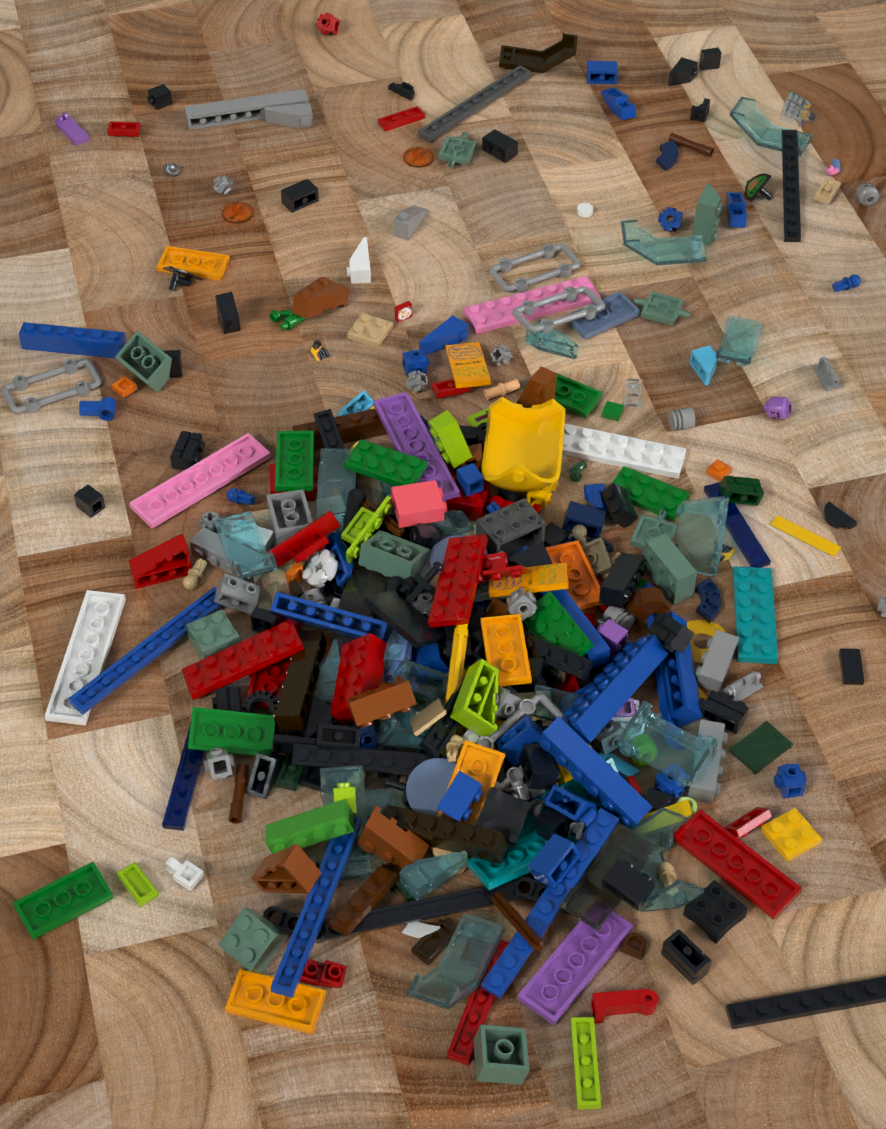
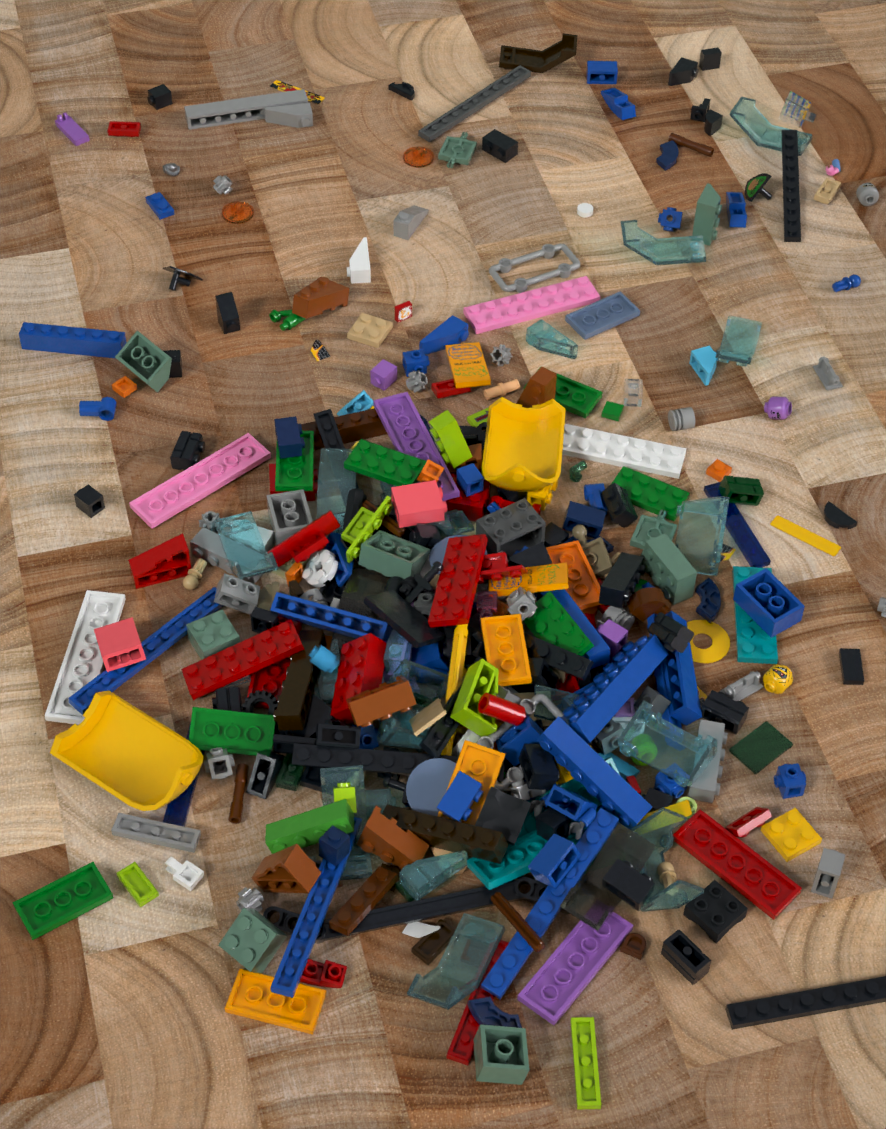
(33, 405): light grey bar -> none
(119, 644): none -> coral brick
(129, 753): none -> yellow panel
(156, 832): none -> light grey plate
(159, 205): none -> blue plate
(199, 263): light orange tile -> none
(240, 497): blue axle -> none
(250, 899): none -> light grey gear
(286, 87): none -> sticker
(288, 437): none -> dark blue brick
(299, 195): black brick -> none
(323, 659): none -> dark azure brick
(328, 24): red brick -> none
(334, 845): none -> dark blue brick
(383, 375): none -> medium lavender brick
(401, 118): red tile -> none
(430, 472): none -> orange bracket
(454, 748): tan axle -> none
(487, 603): none -> clear pink plate
(488, 1014): none -> dark blue tile
(501, 709): none -> red brick
(547, 325): light grey bar -> none
(623, 1002): red leg -> none
(653, 697): none -> dark grey brick
(662, 308): sand green plate -> none
(712, 122): none -> black brick
(716, 660): light grey brick -> none
(768, 602): none -> blue brick
(777, 679): none -> yellow head
(828, 873): none -> light grey brick

